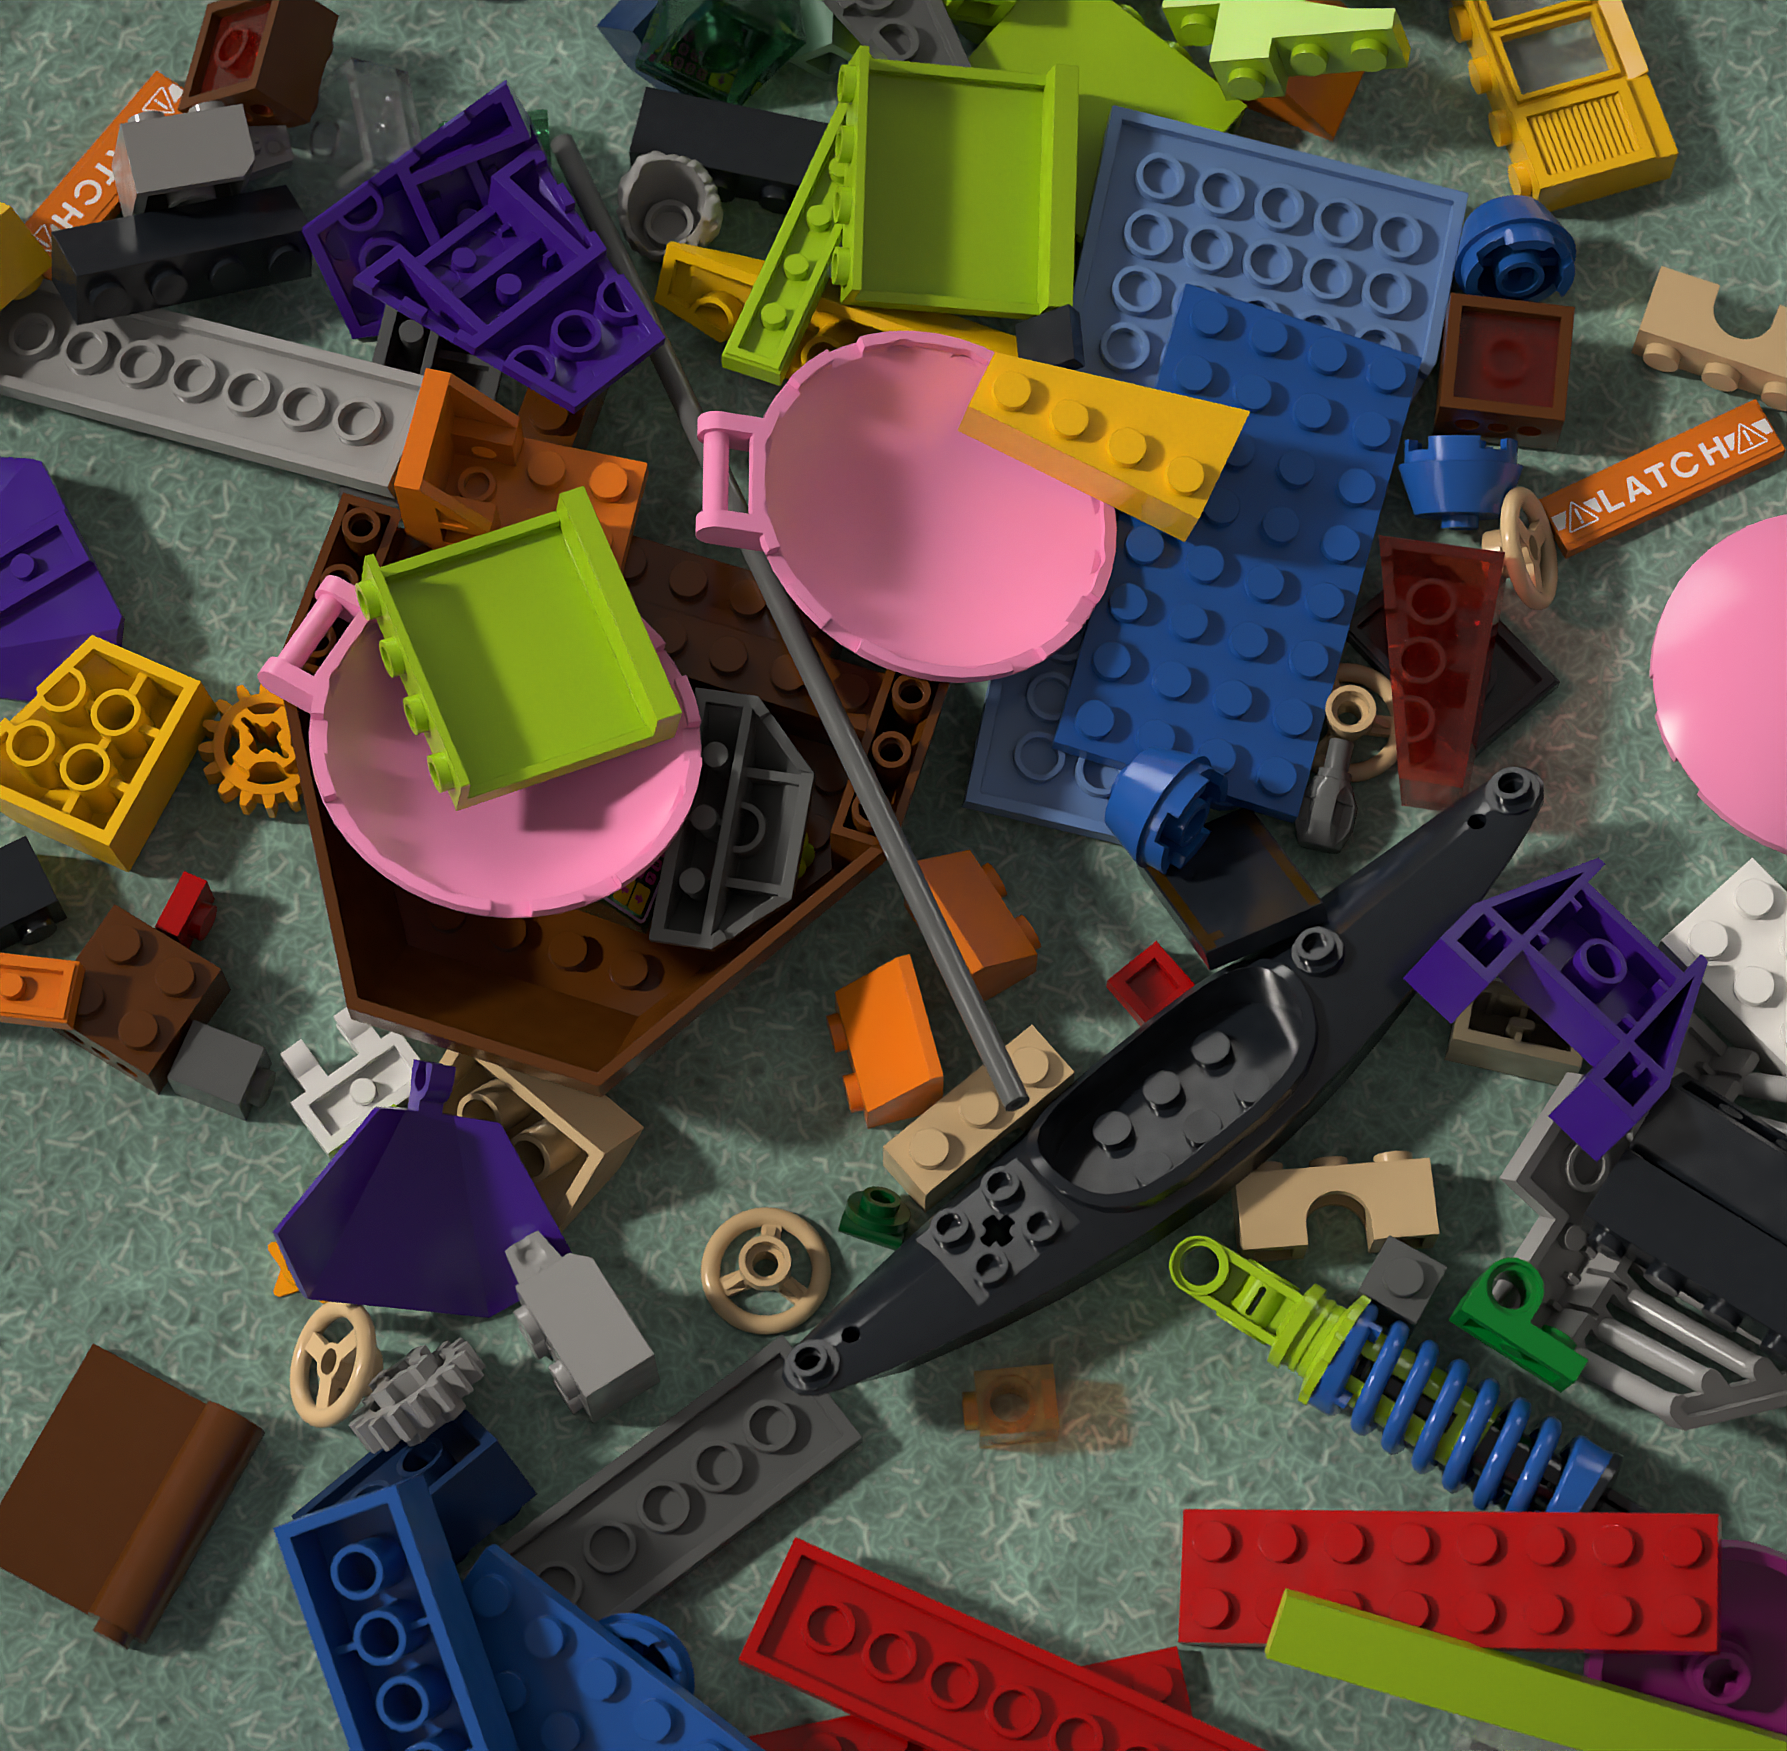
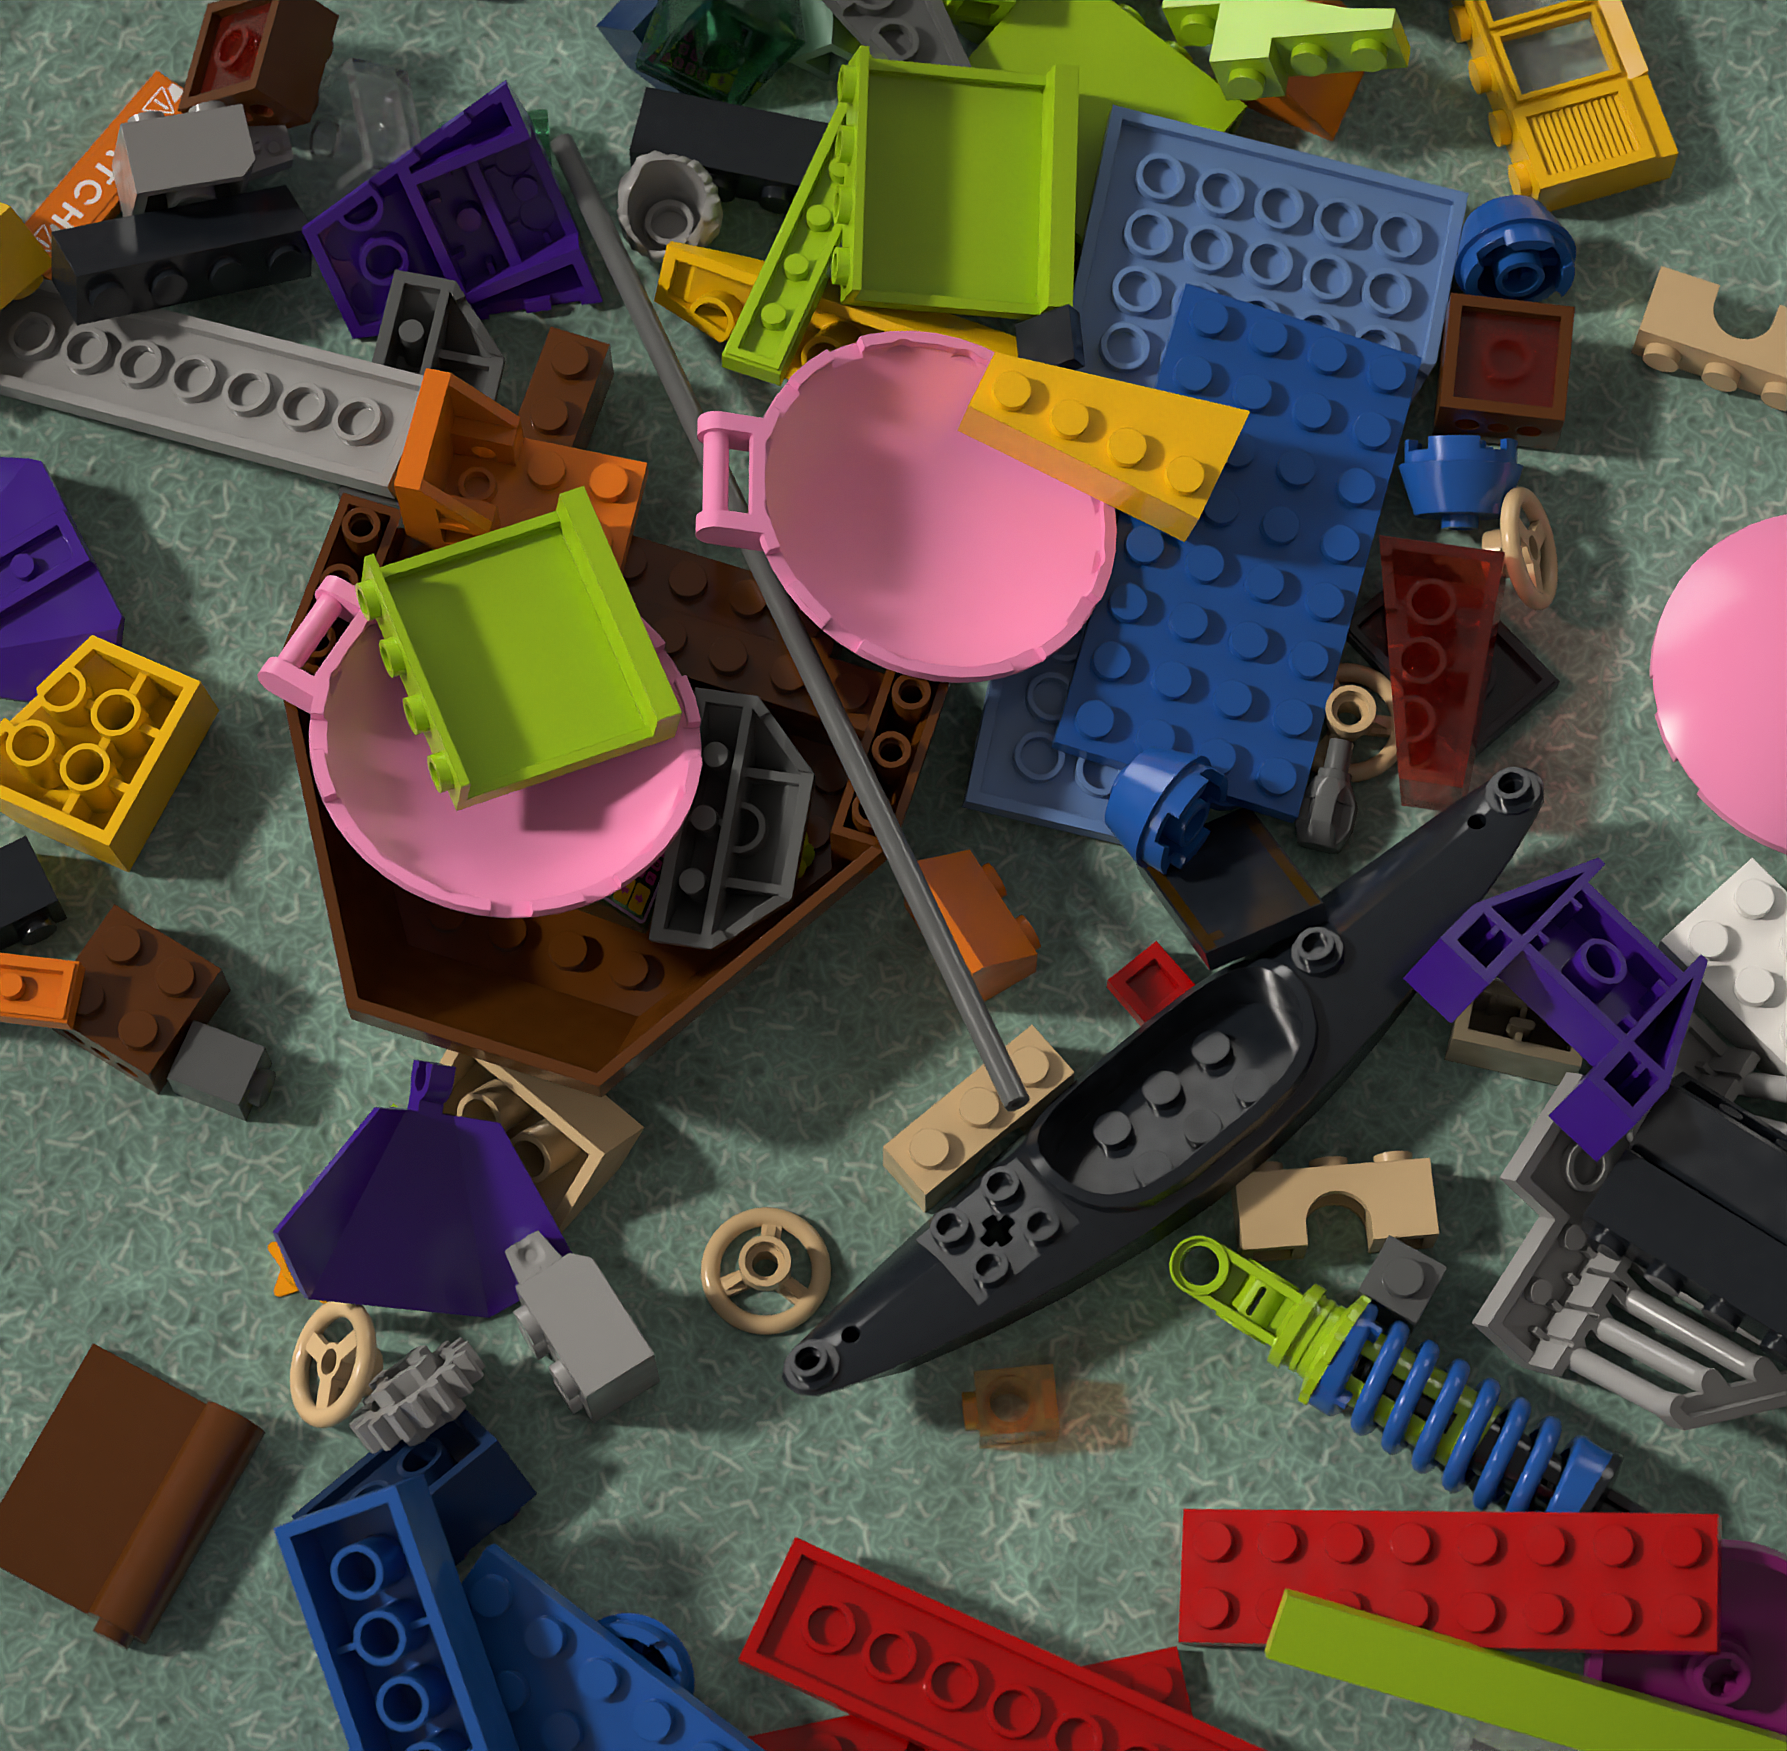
(188, 911): red plate -> none
(251, 767): light orange gear -> none
(340, 1102): white plate -> none
(525, 290): dark purple wedge -> none
(685, 1489): dark grey plate -> none
(876, 1217): dark green plate -> none
(887, 1045): orange slope -> none
(1542, 1351): green plate -> none
(1661, 478): orange tile -> none

